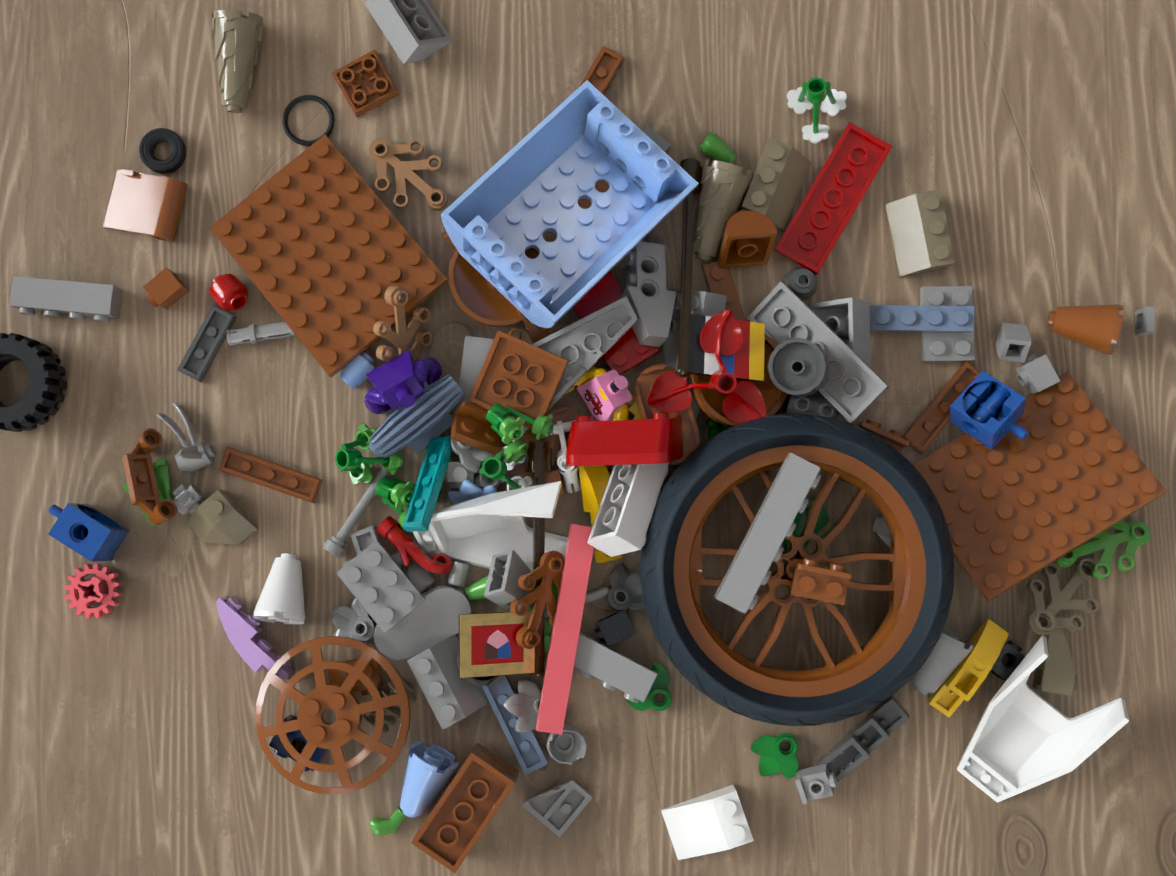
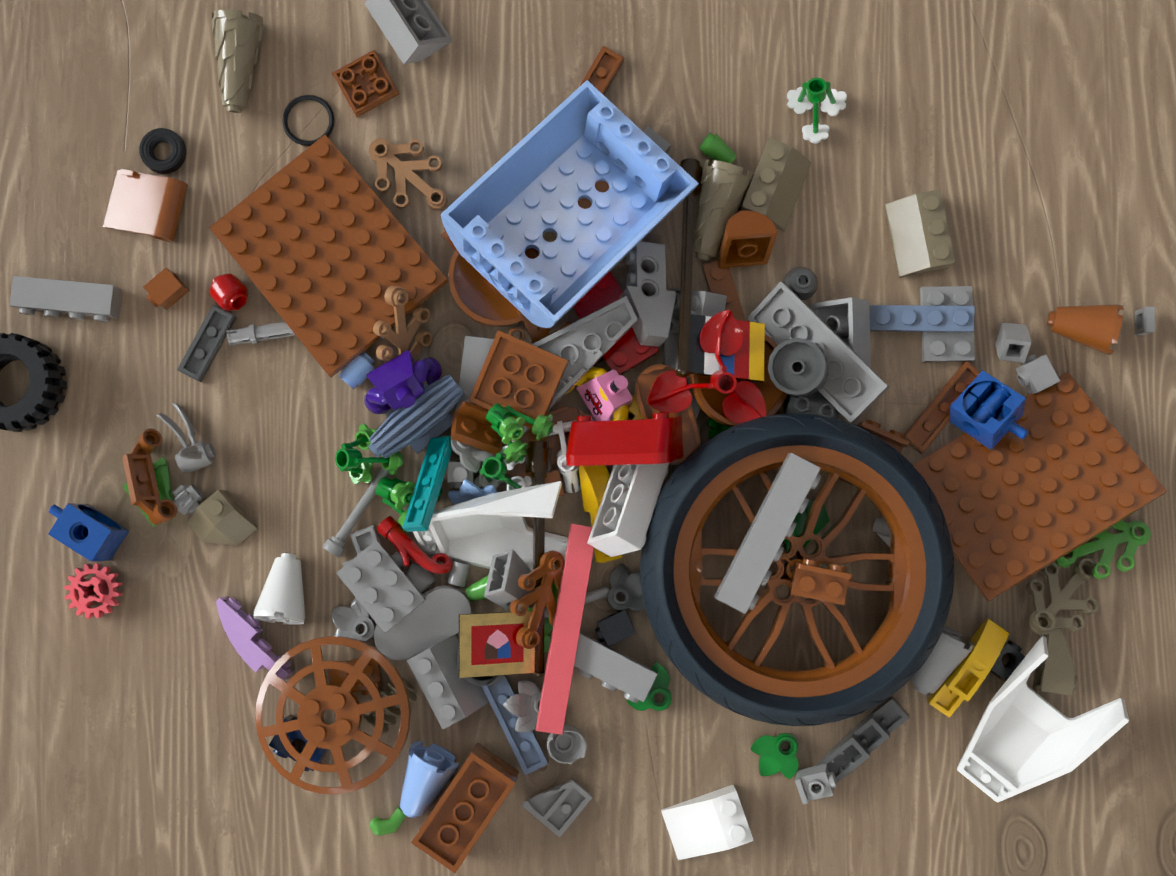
(270, 474): dark orange tile -> none
(833, 198): red plate -> none

